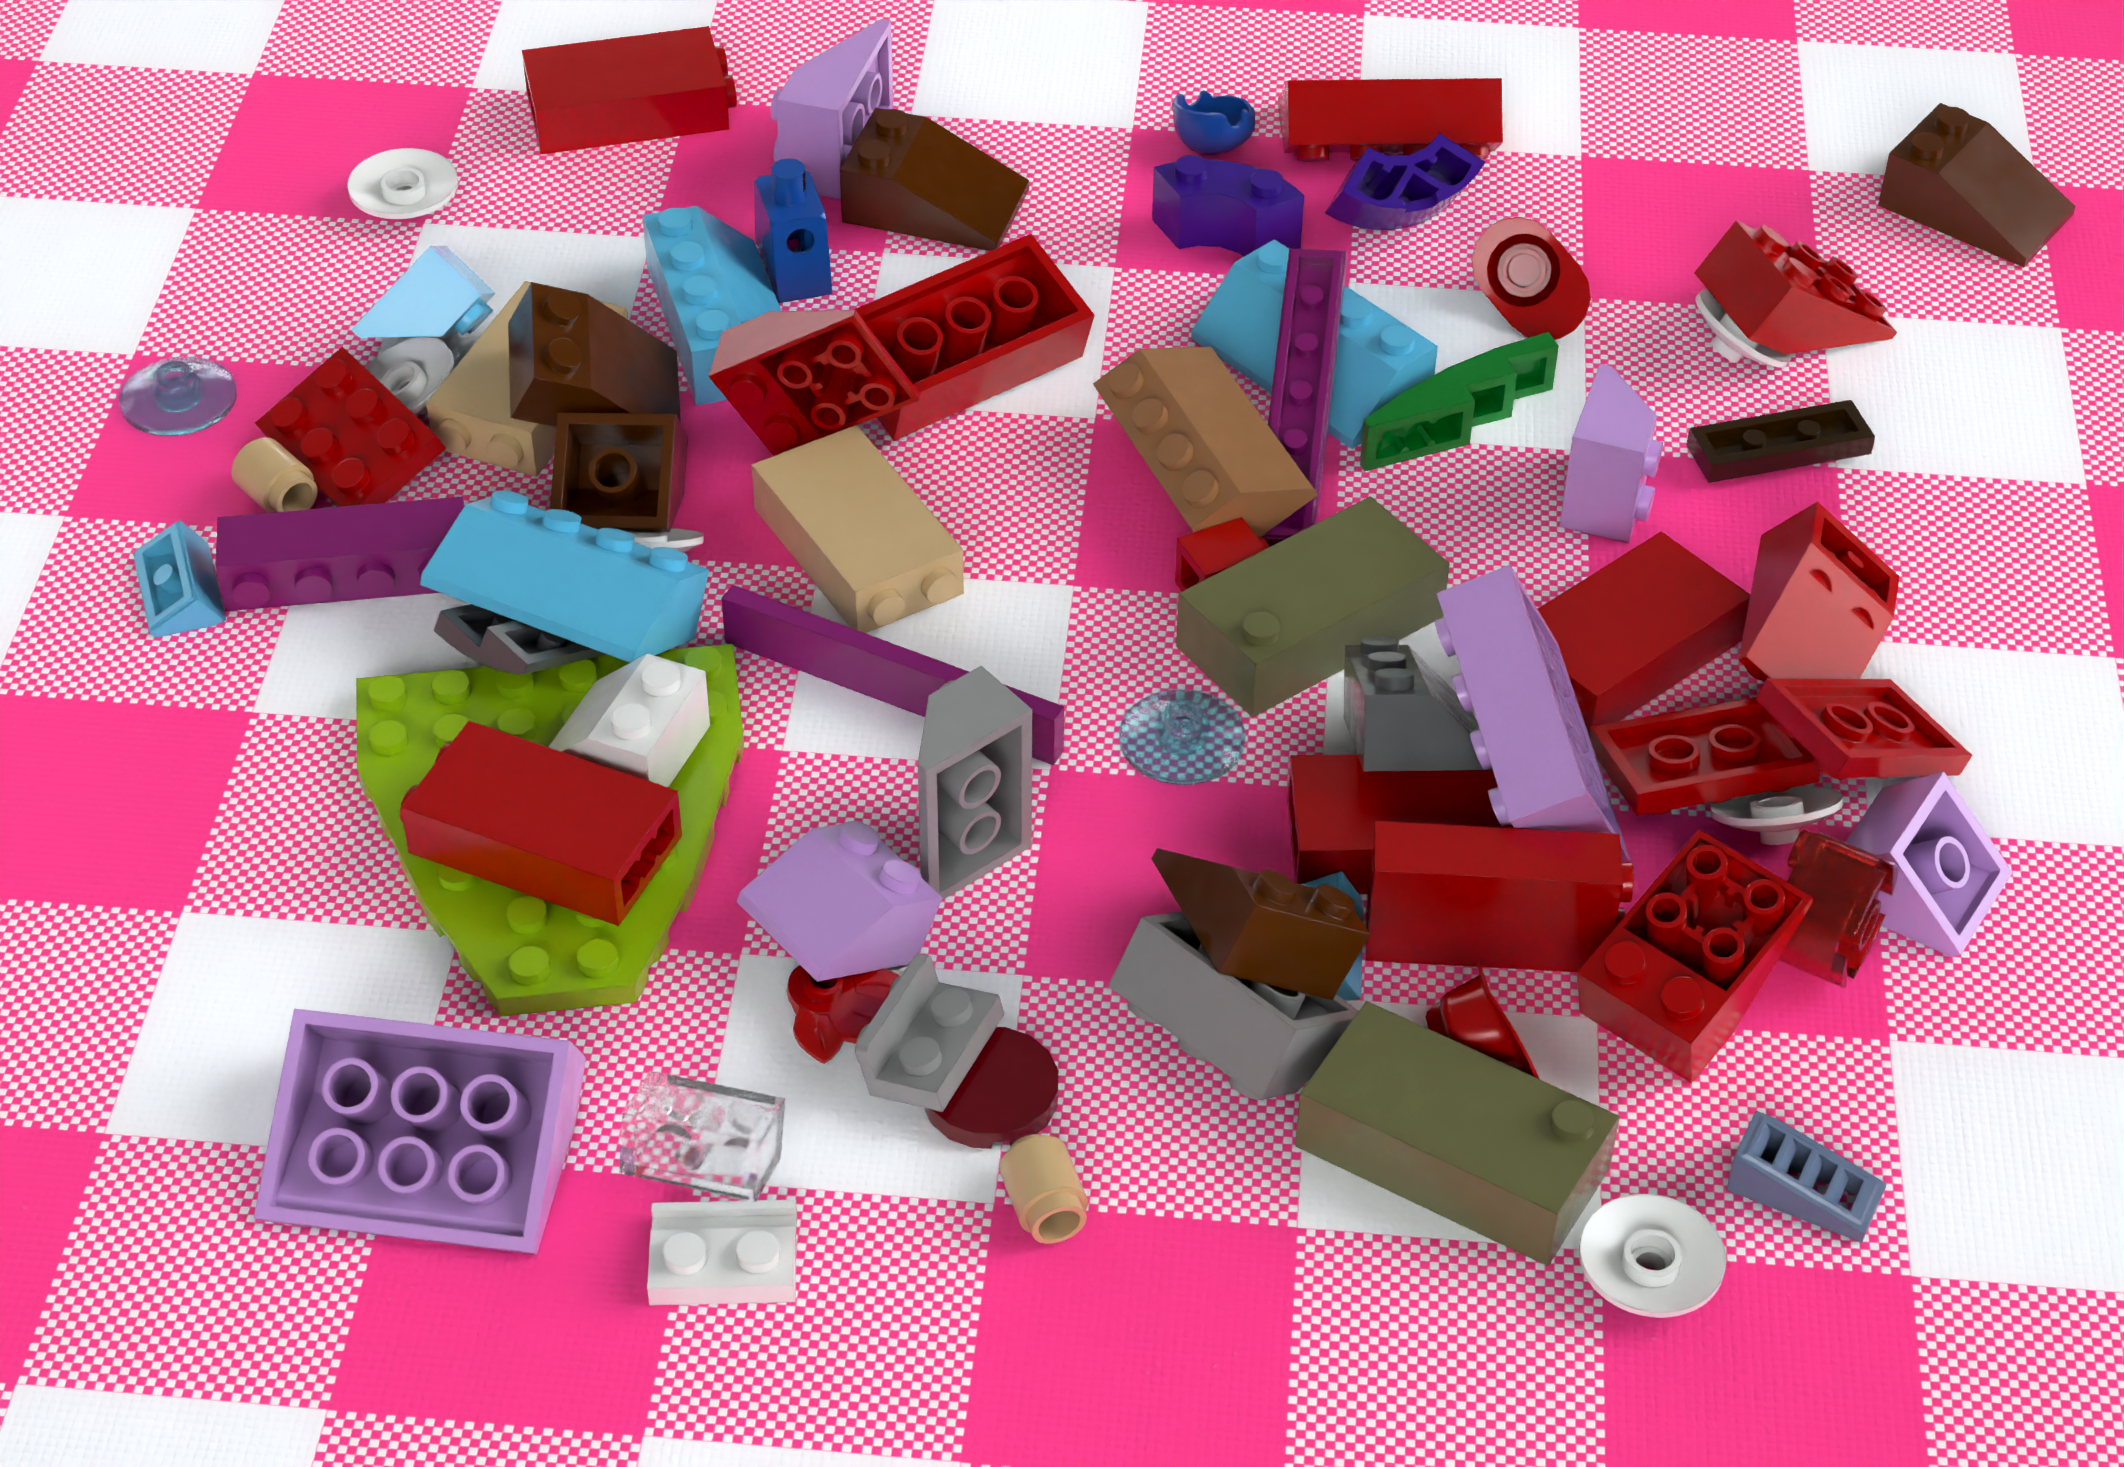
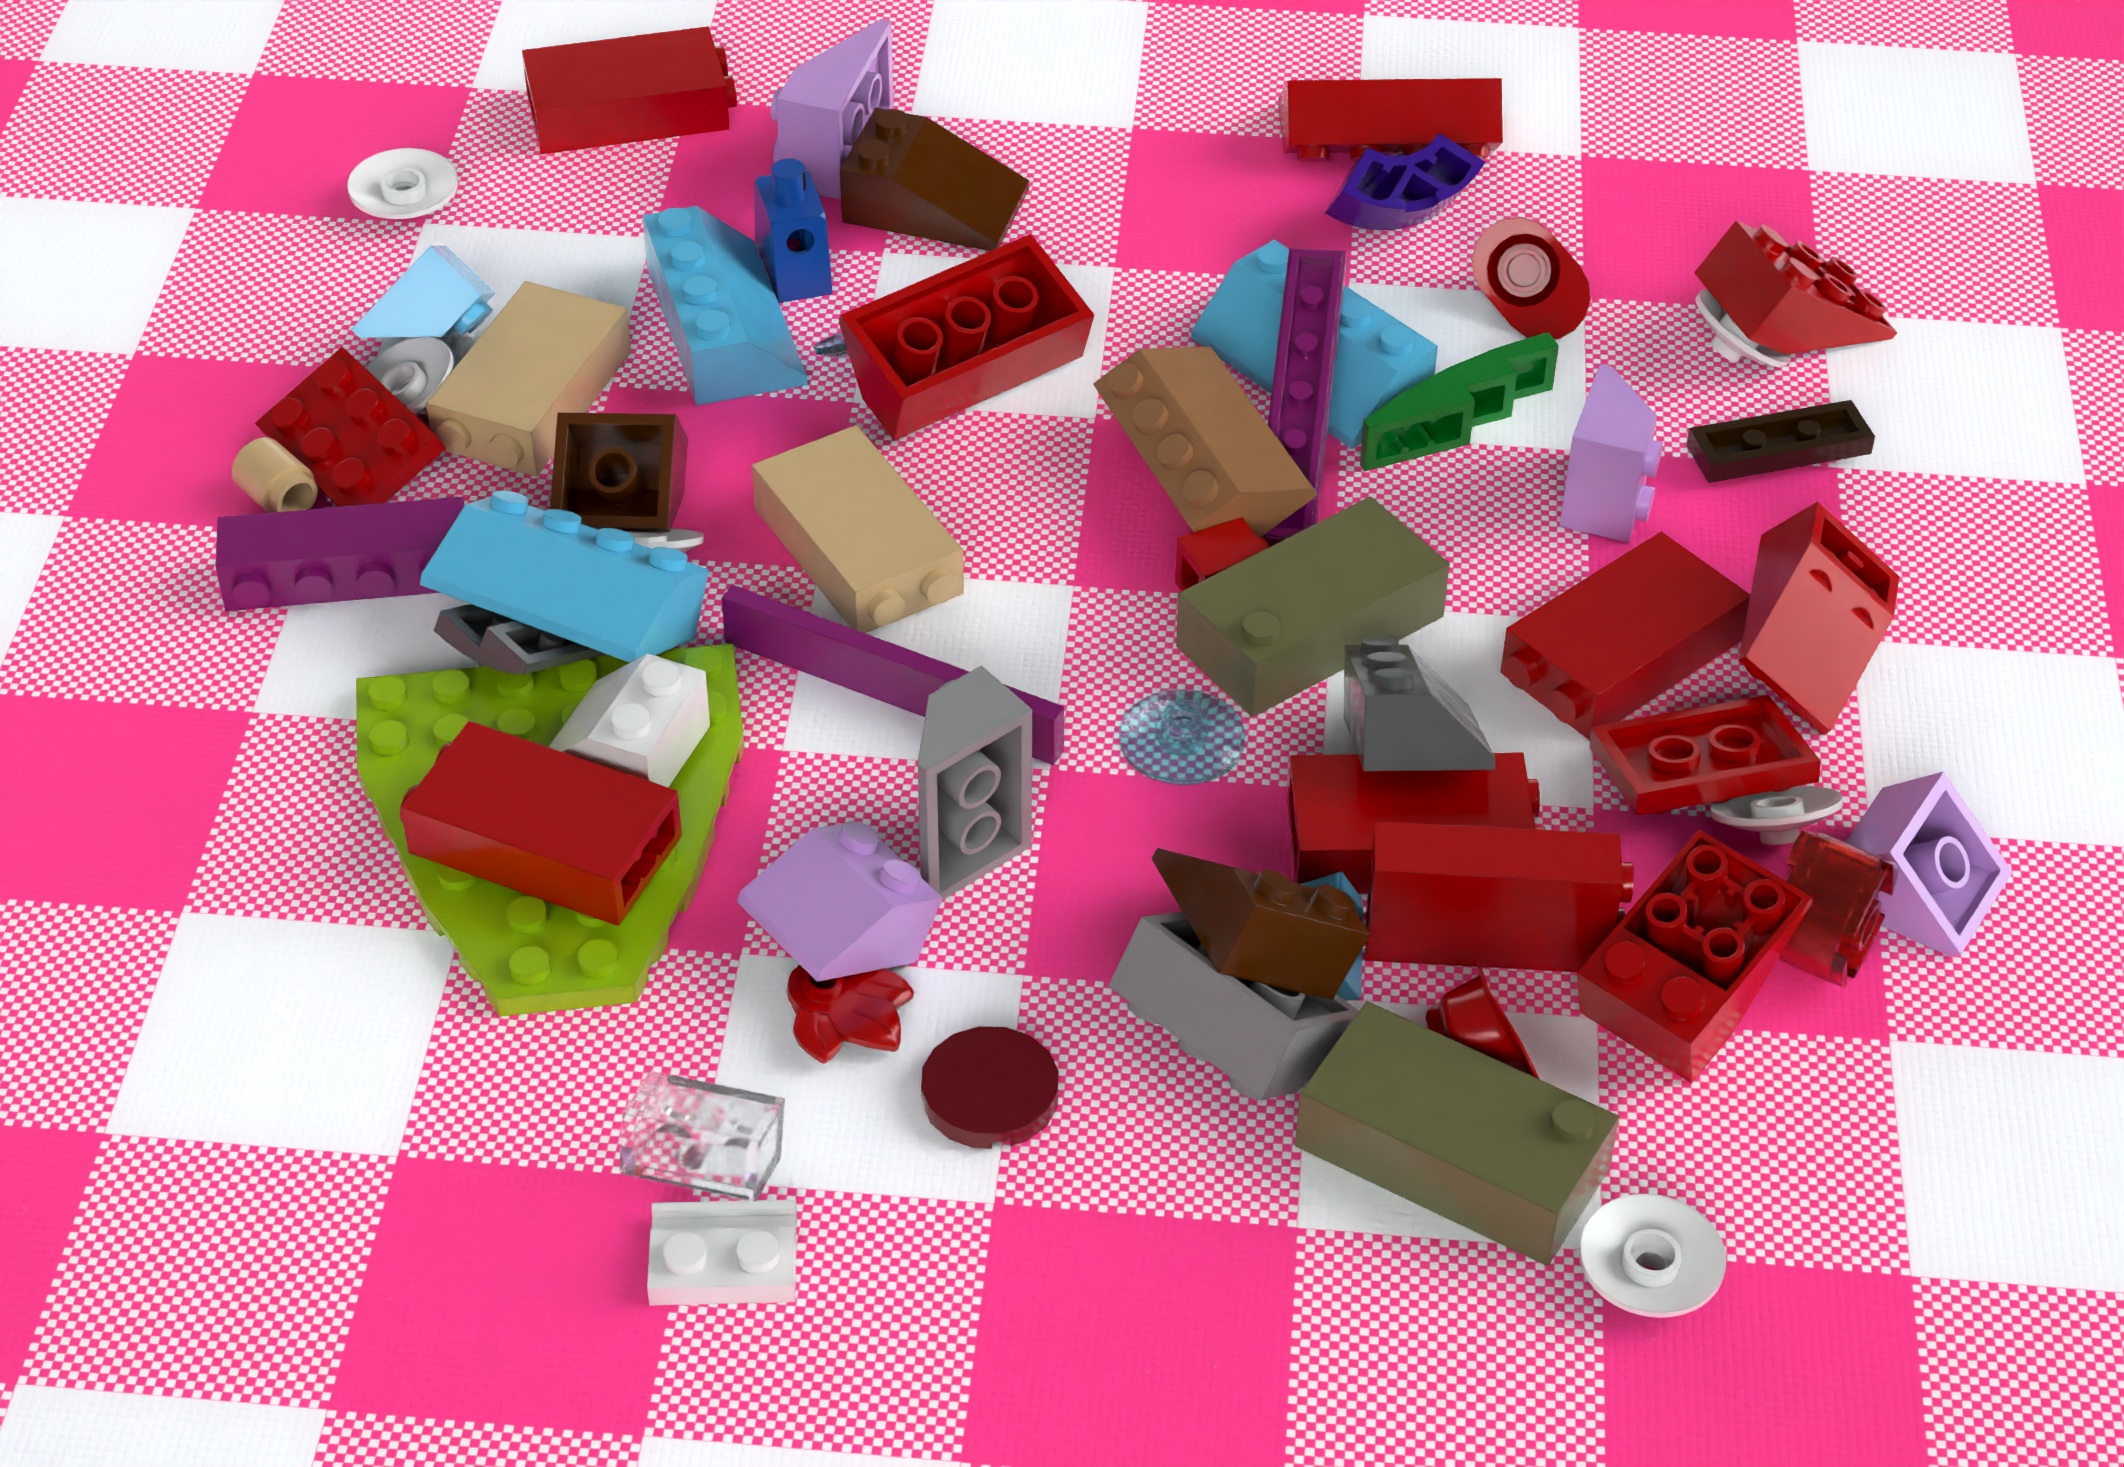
(178, 396): clear light blue dish -> none
(178, 582): medium azure slope -> none
(419, 1131): lavender slope -> none
(584, 359): reddish brown slope -> none
(807, 375): red slope -> none
(925, 1037): light grey bracket -> none
(1044, 1188): tan brick -> none
(1213, 122): blue hair -> none
(1225, 205): dark purple brick -> none
(1523, 709): lavender slope -> none
(1792, 1150): sand blue slope -> none
(1862, 728): red plate -> none
(1973, 187): reddish brown slope -> none

